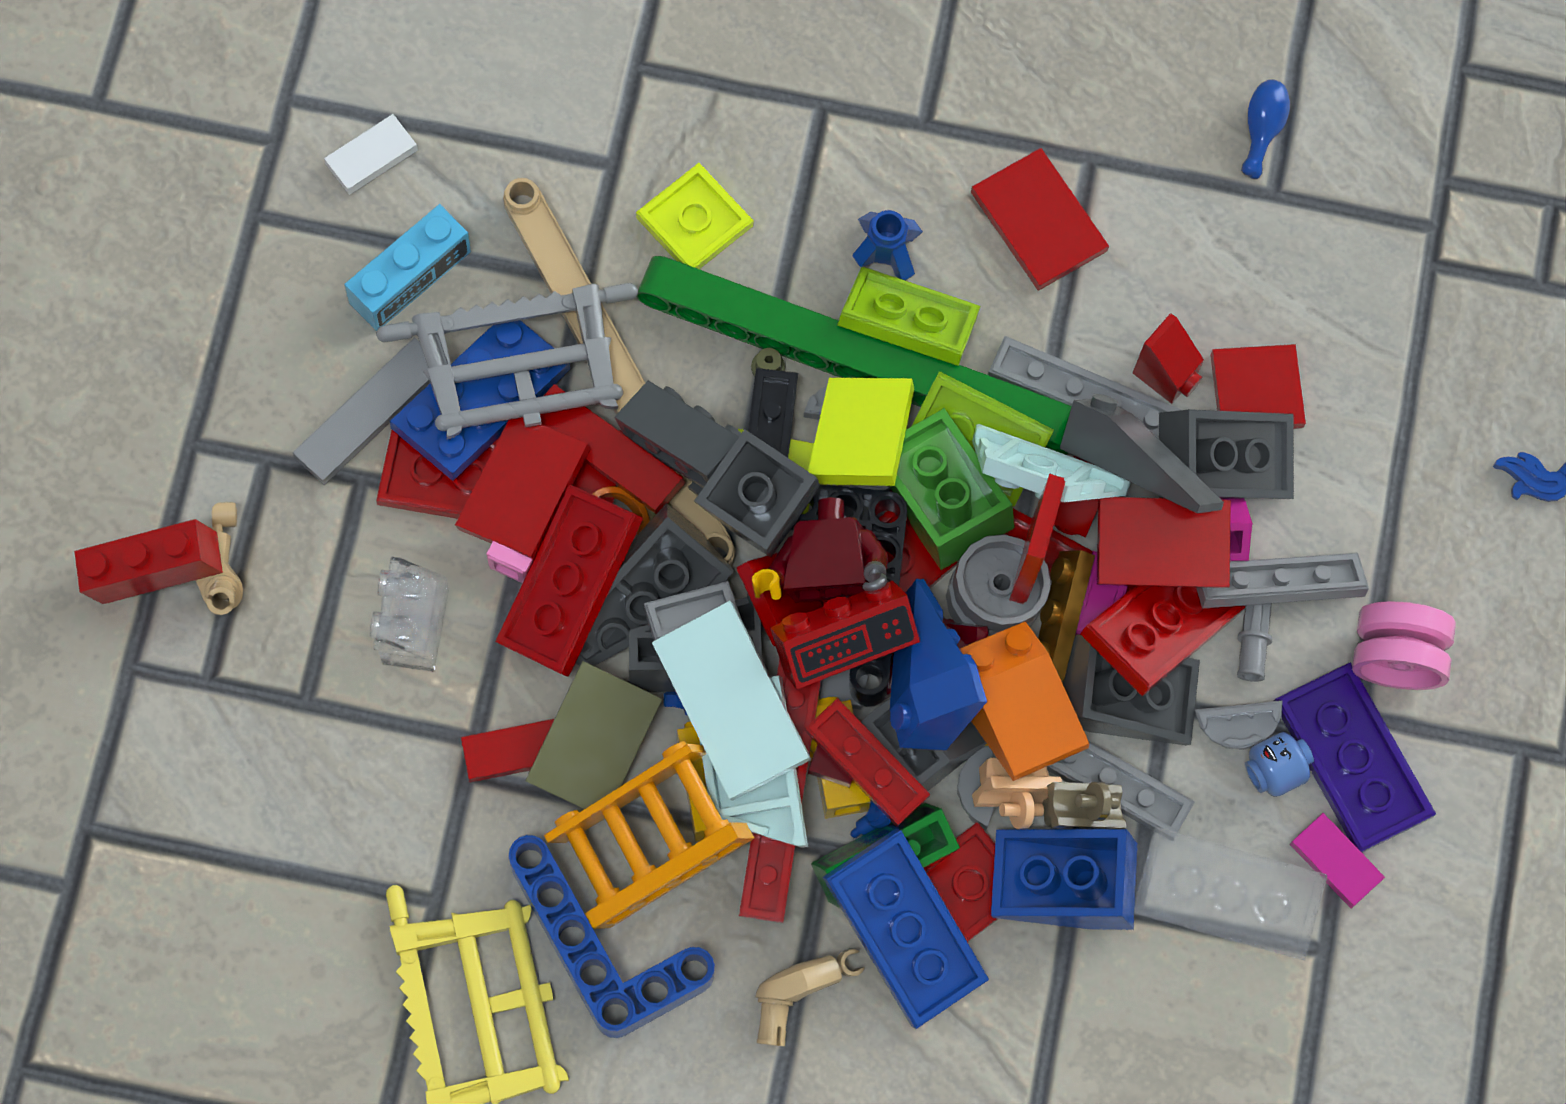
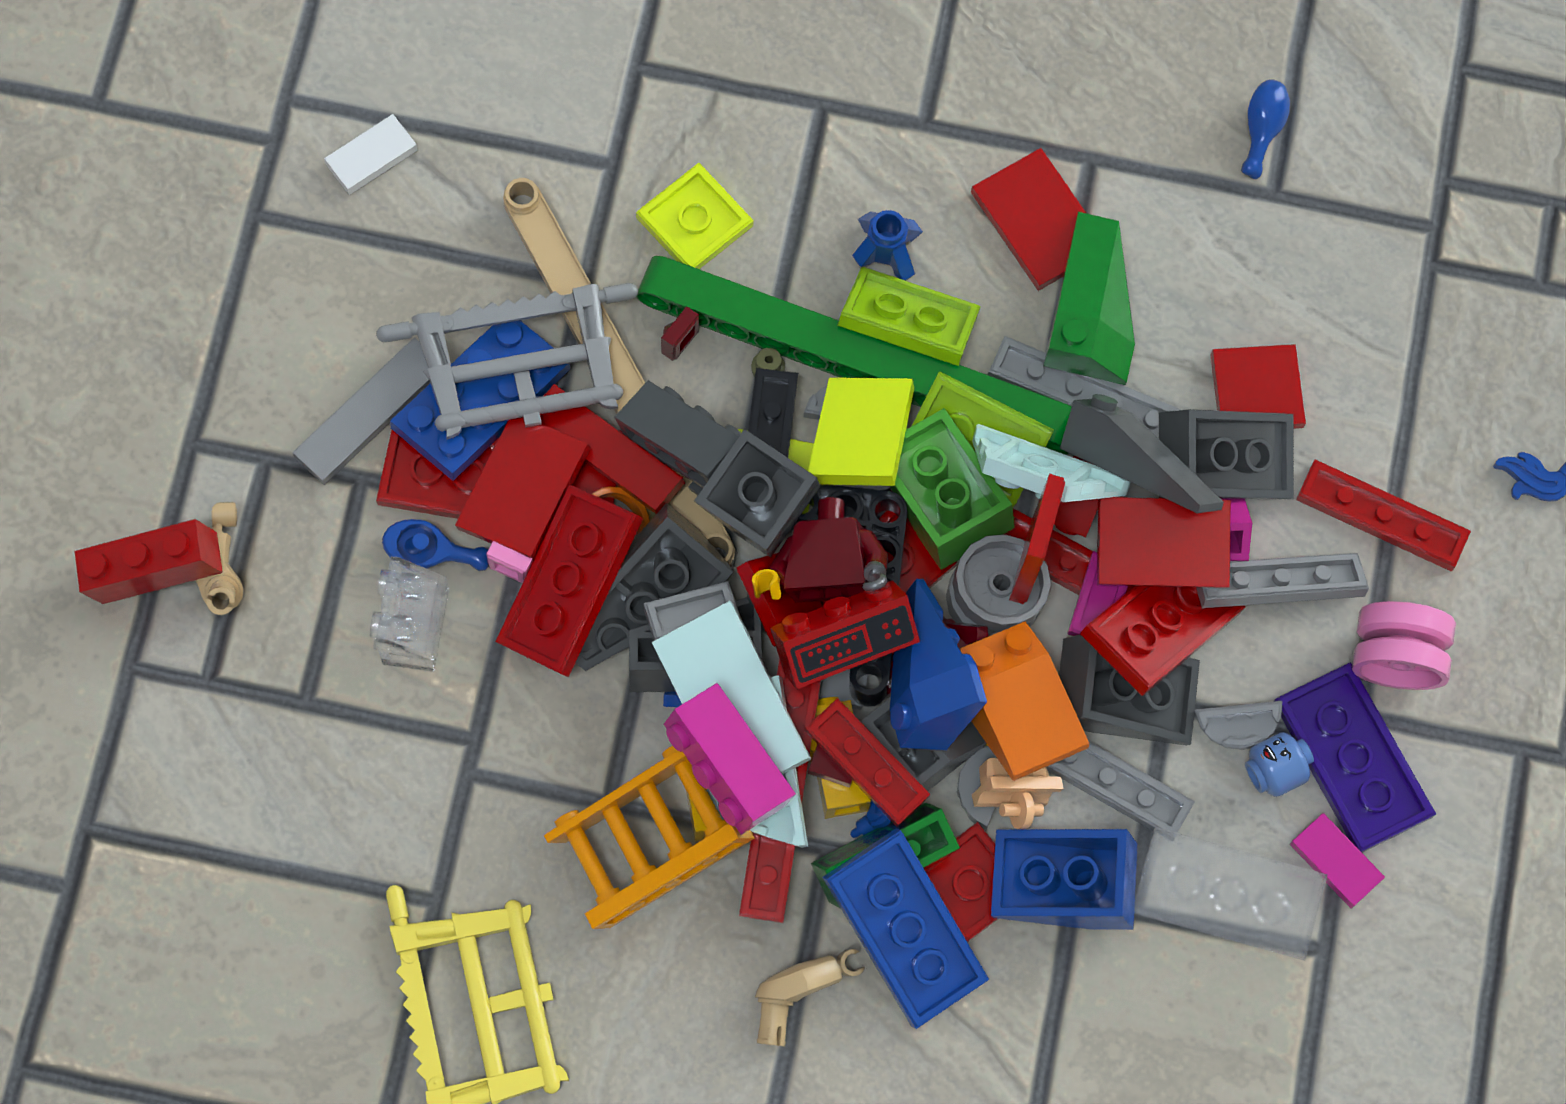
(408, 267): medium azure brick -> none
(428, 546): none -> blue piece
(503, 750): red tile -> none
(591, 951): blue beam -> none
(593, 737): olive tile -> none
(679, 333): none -> dark red tile
(728, 759): none -> dark pink brick
(1064, 605): pearl gold plate -> none
(1083, 806): dark tan hips -> none
(1093, 311): none -> green wedge
(1169, 361): red slope -> none
(1254, 642): light grey axle -> none
(1383, 515): none -> red tile

